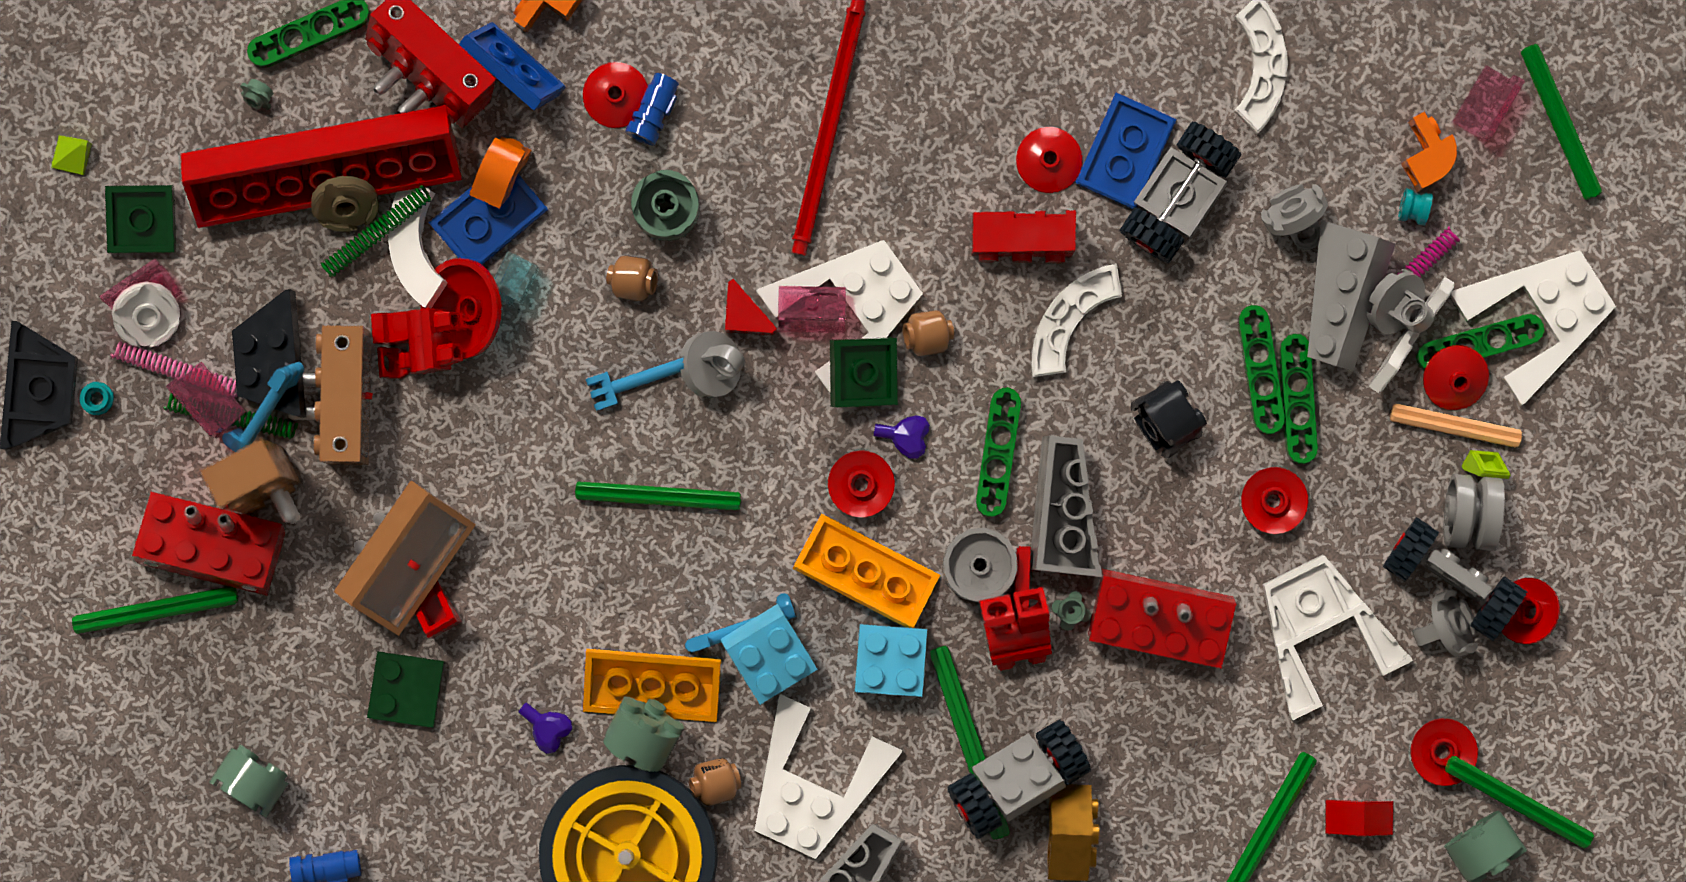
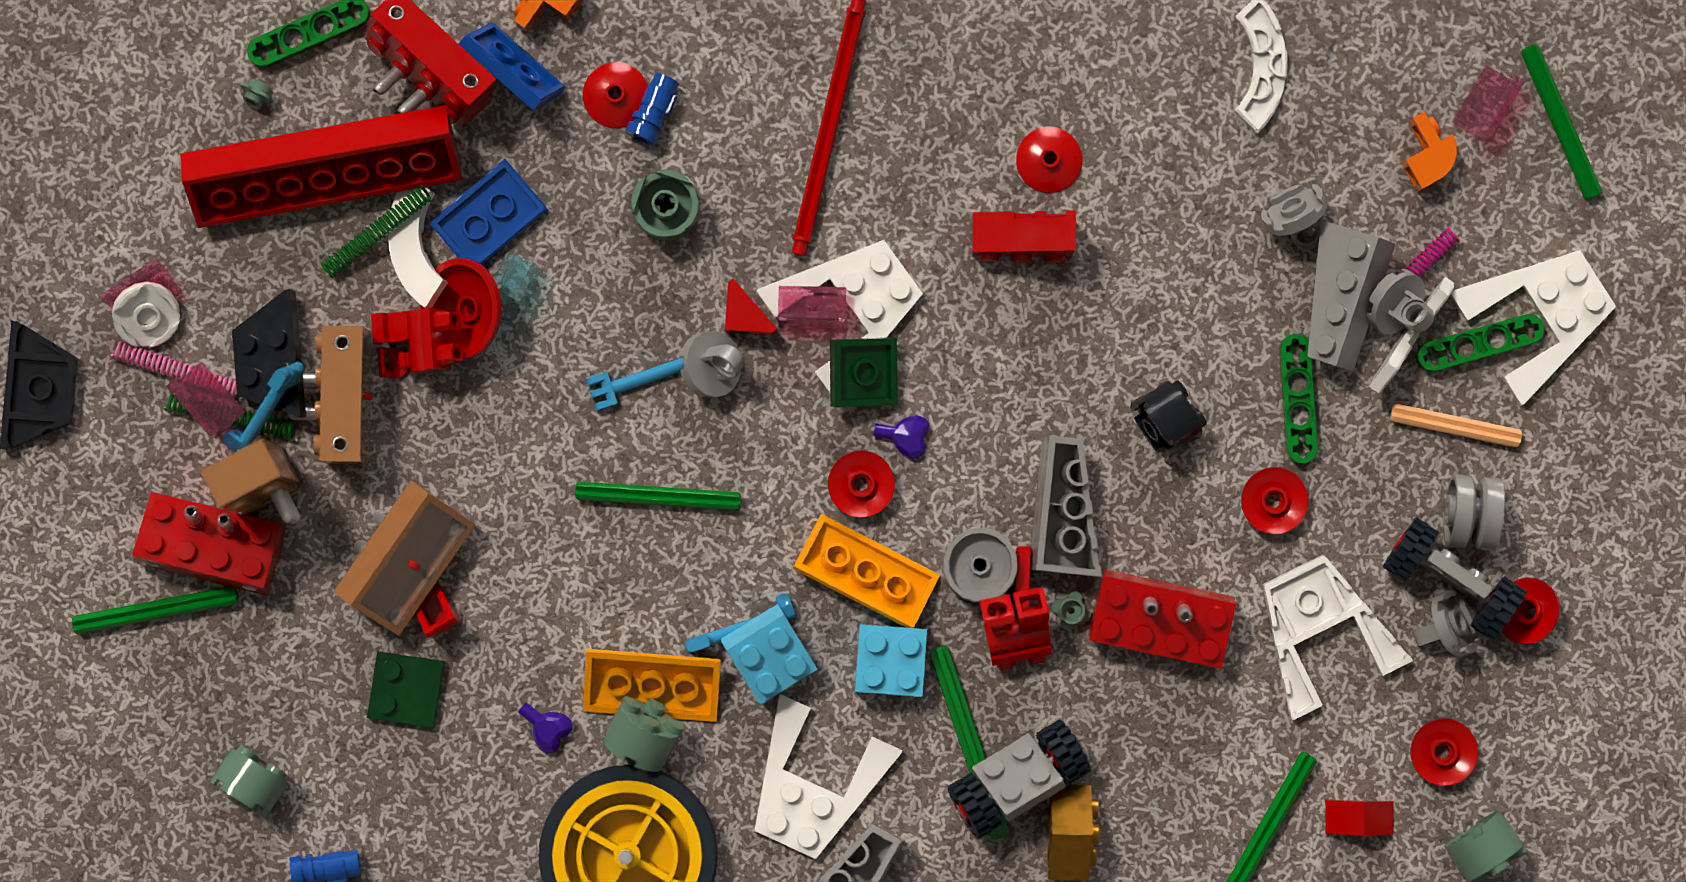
(71, 155): lime slope -> none
(86, 398): teal plate -> none
(140, 218): dark green plate -> none
(340, 190): dark tan tile -> none
(499, 171): orange brick -> none
(632, 278): medium nougat head -> none
(715, 781): medium nougat head -> none
(928, 333): medium nougat head -> none
(1000, 452): green beam -> none
(1065, 313): white tile -> none
(1125, 150): blue tile -> none
(1180, 192): plate -> none
(1265, 369): green beam -> none
(1415, 206): teal wheel -> none
(1449, 365): red dish -> none
(1485, 464): lime slope -> none
(1519, 802): green axle -> none

